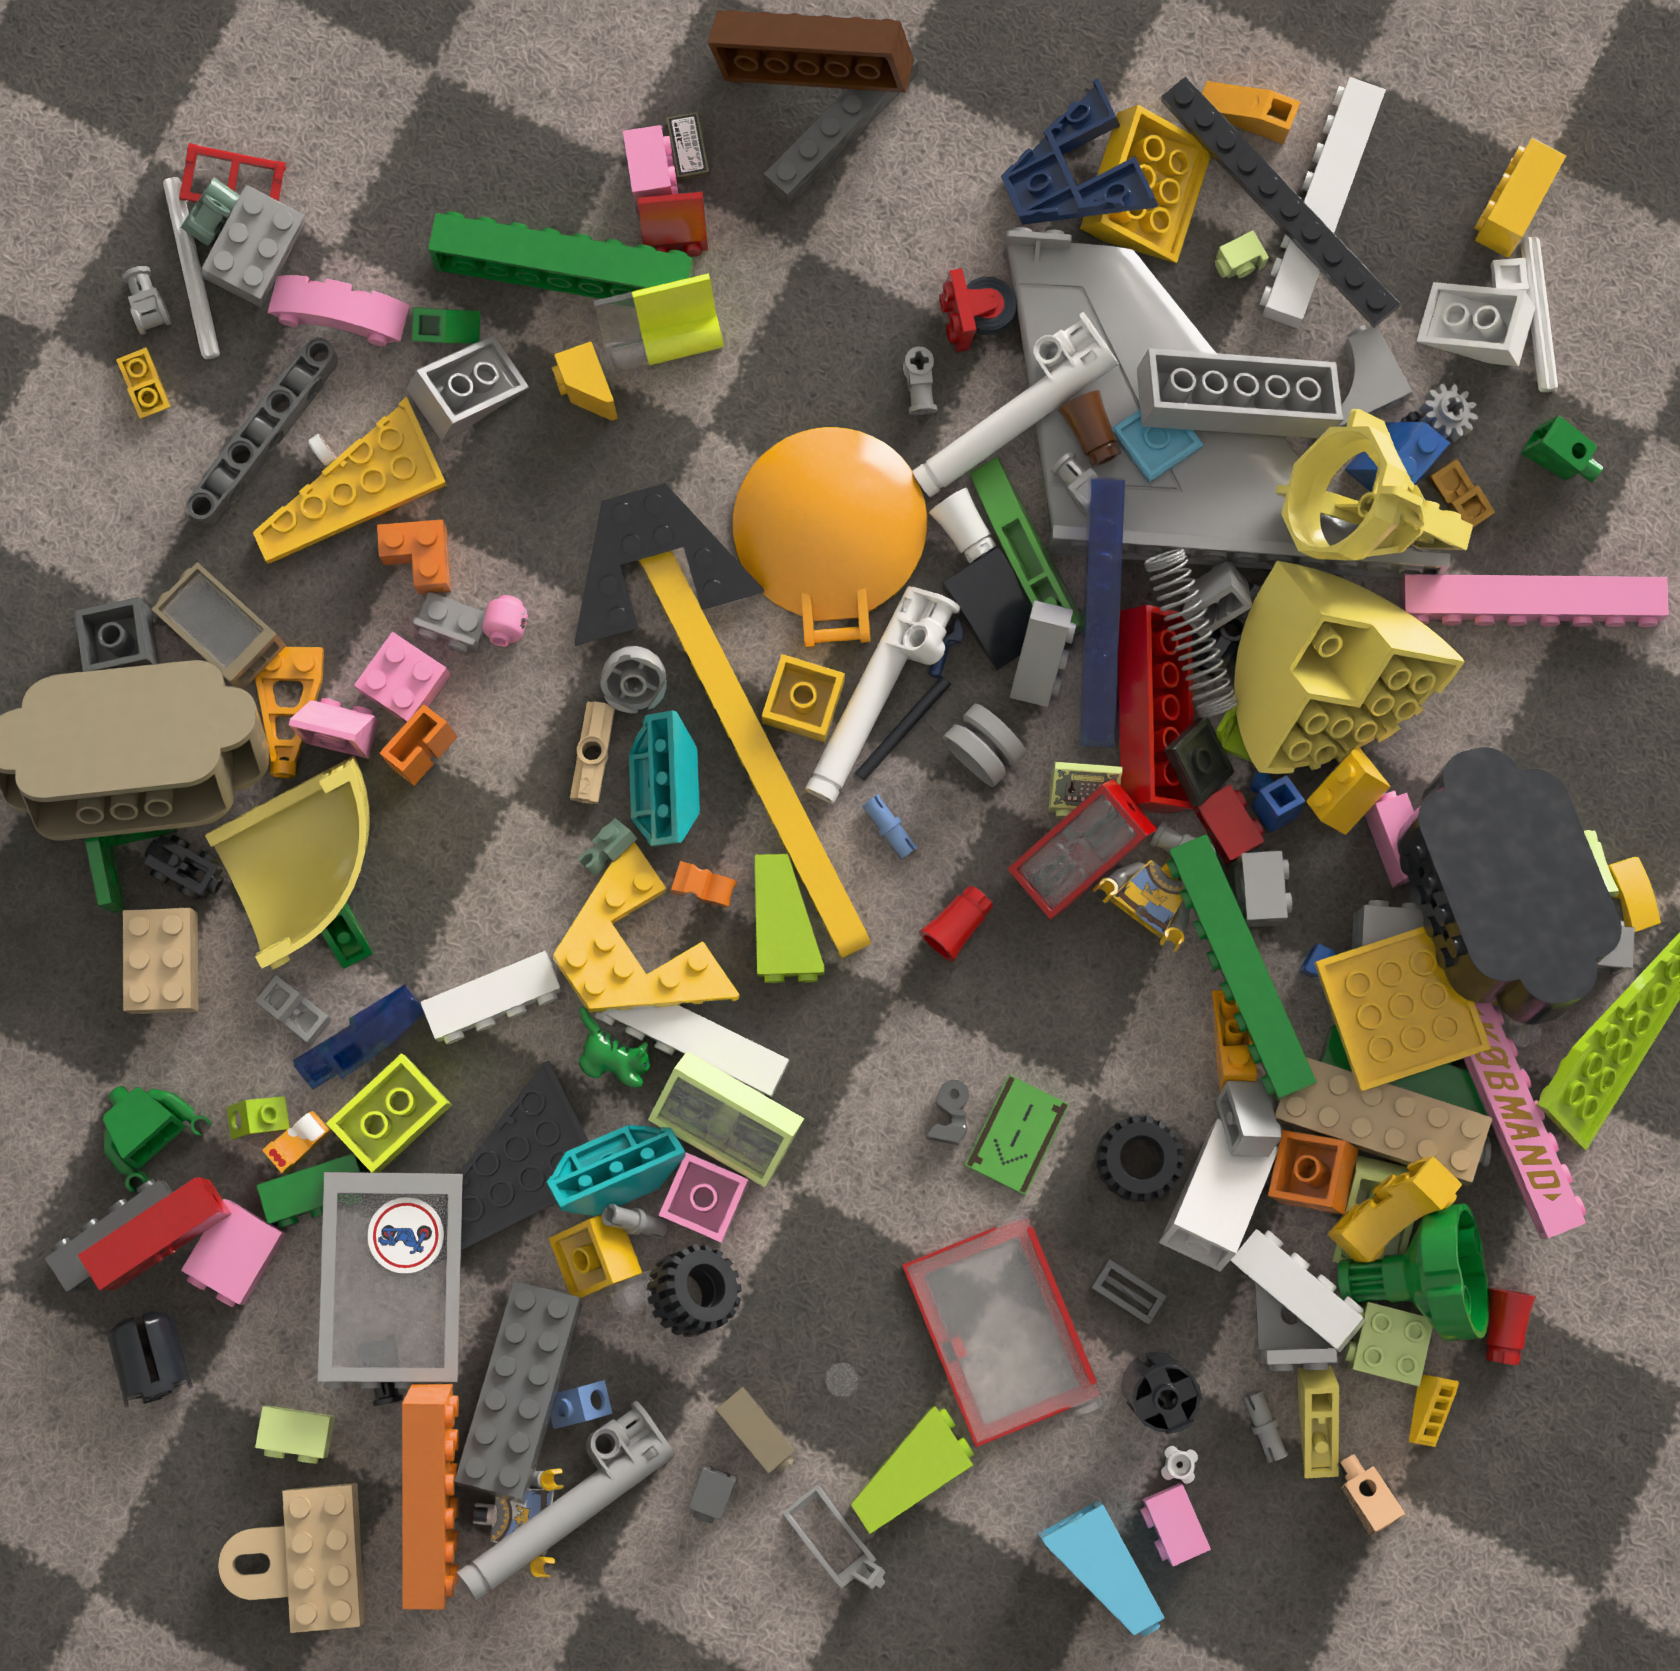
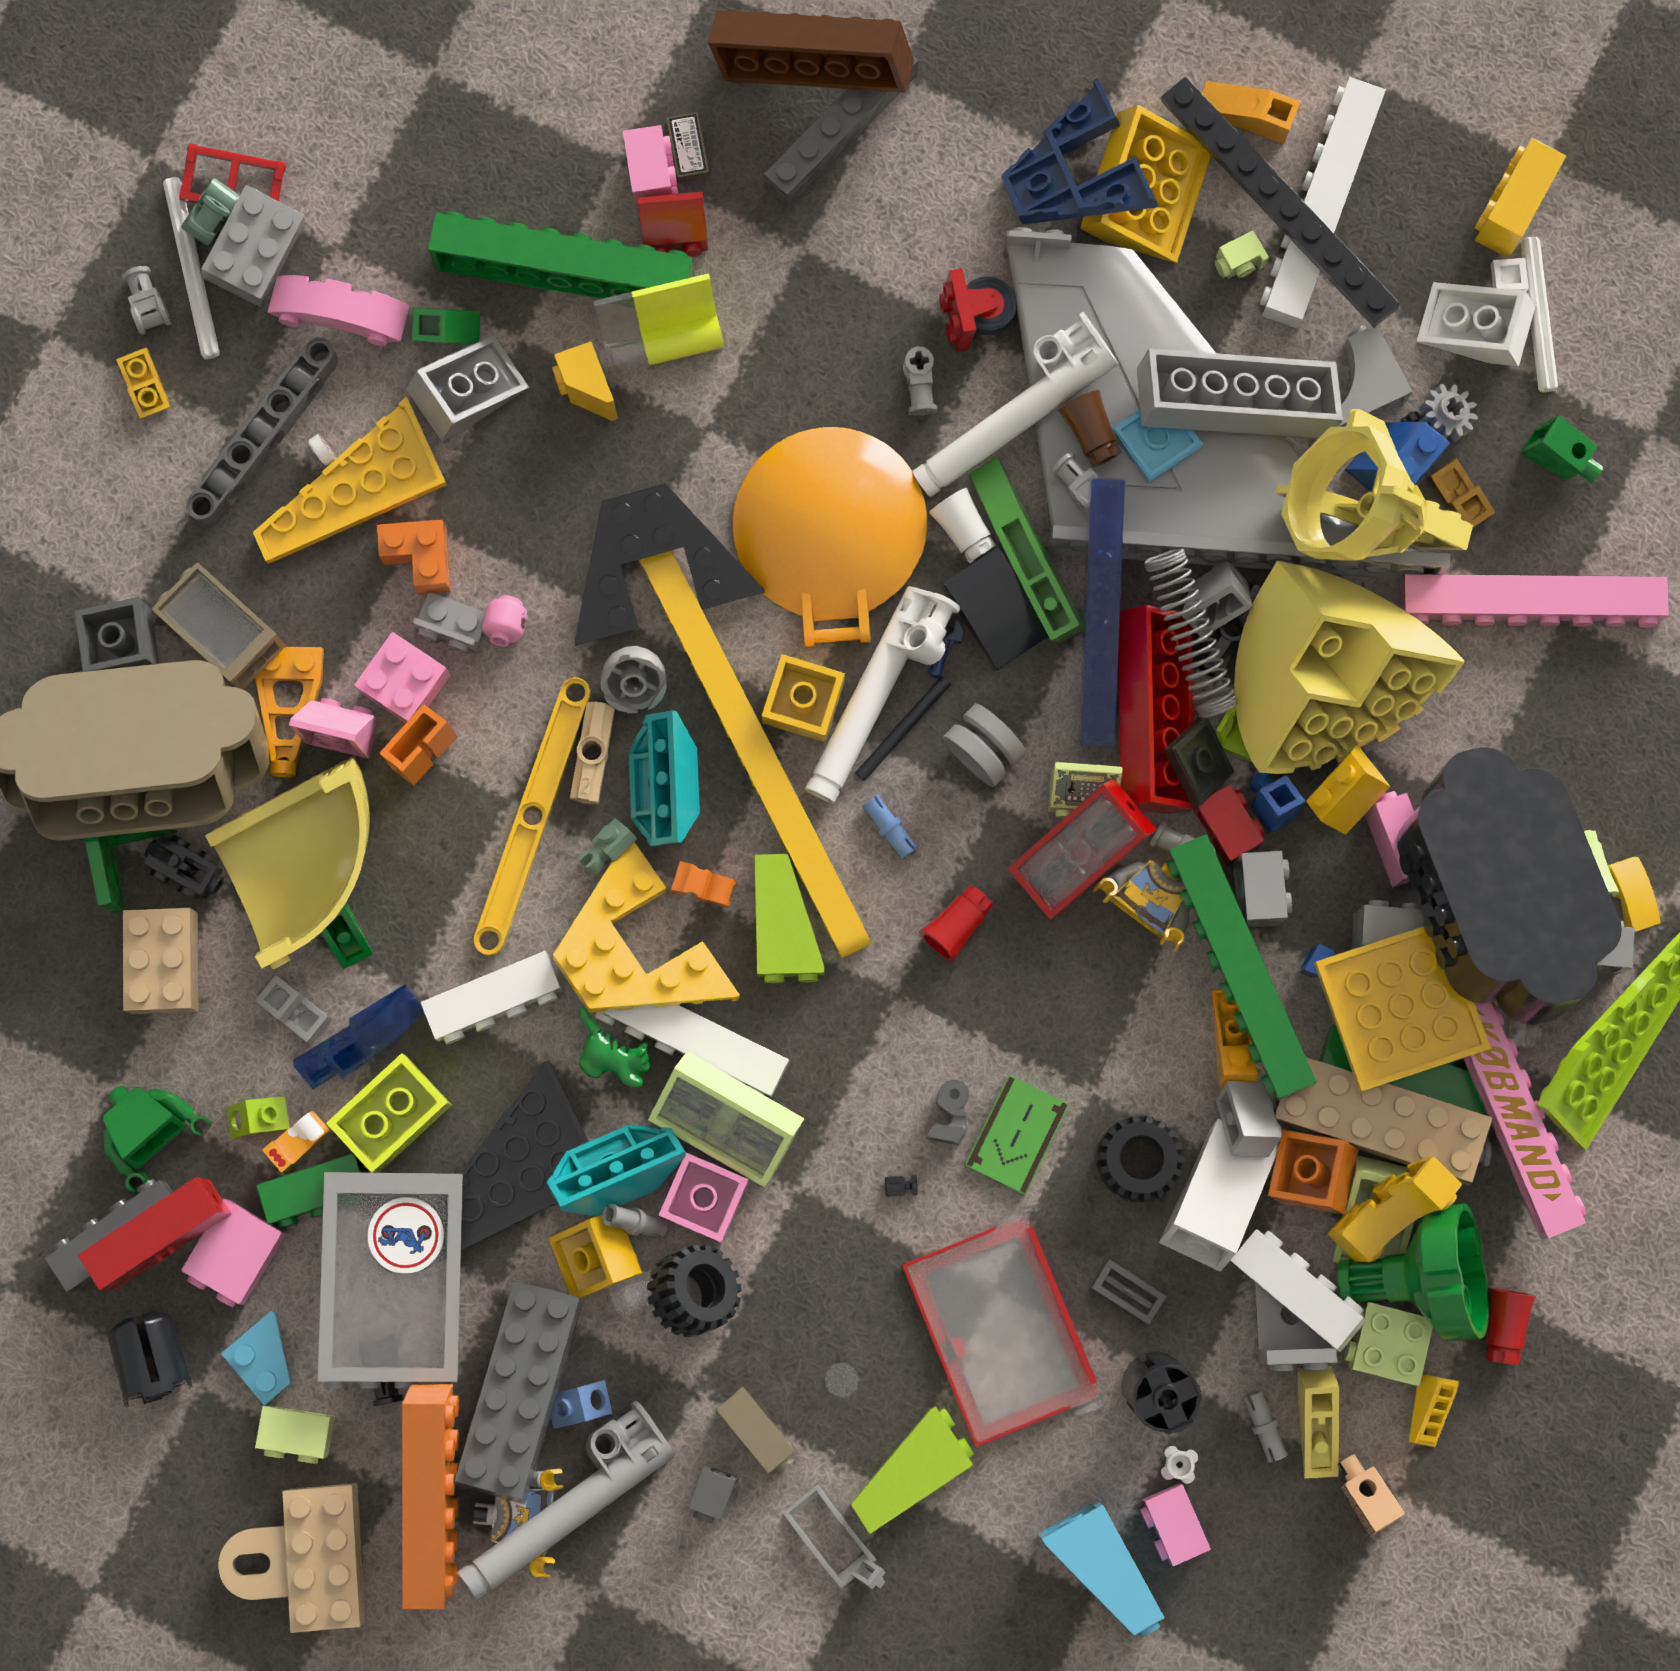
(261, 1359): none -> medium azure wing
(525, 838): none -> yellow beam
(897, 1185): none -> black piece
(1043, 654): light grey brick -> none

